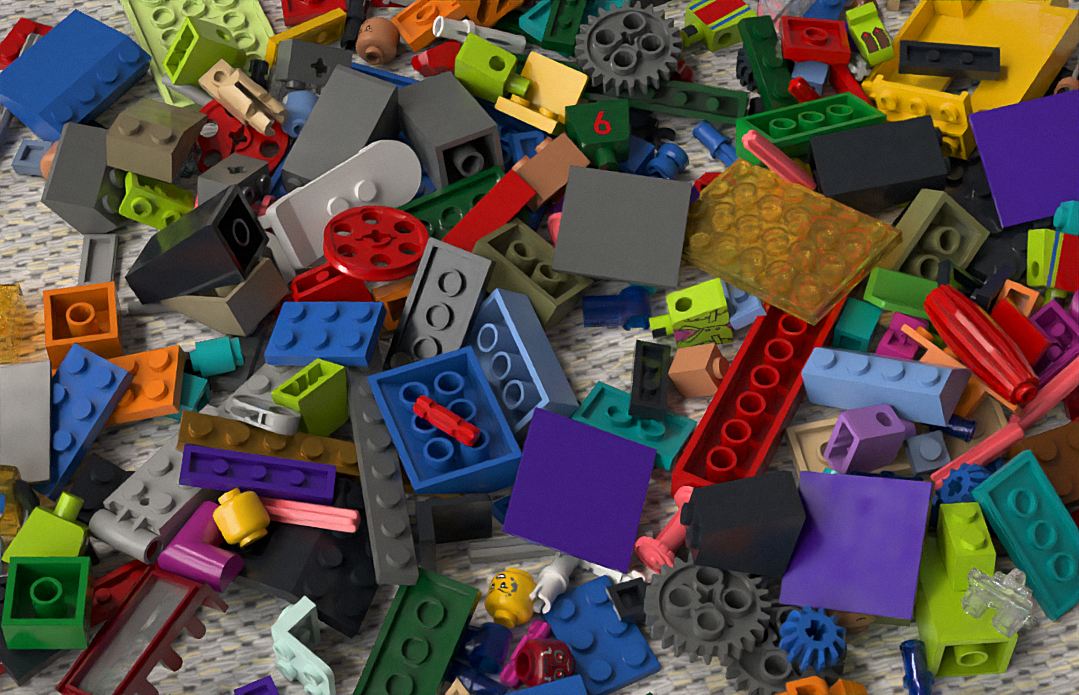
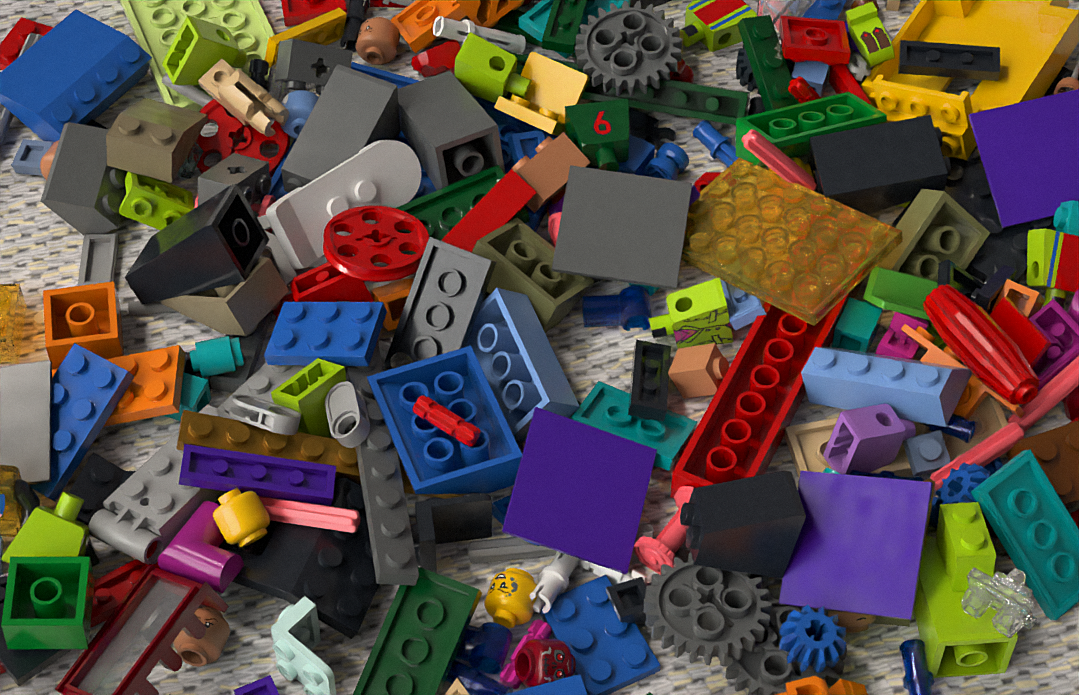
(209, 648): none -> nougat head
(344, 407): none -> light grey piece

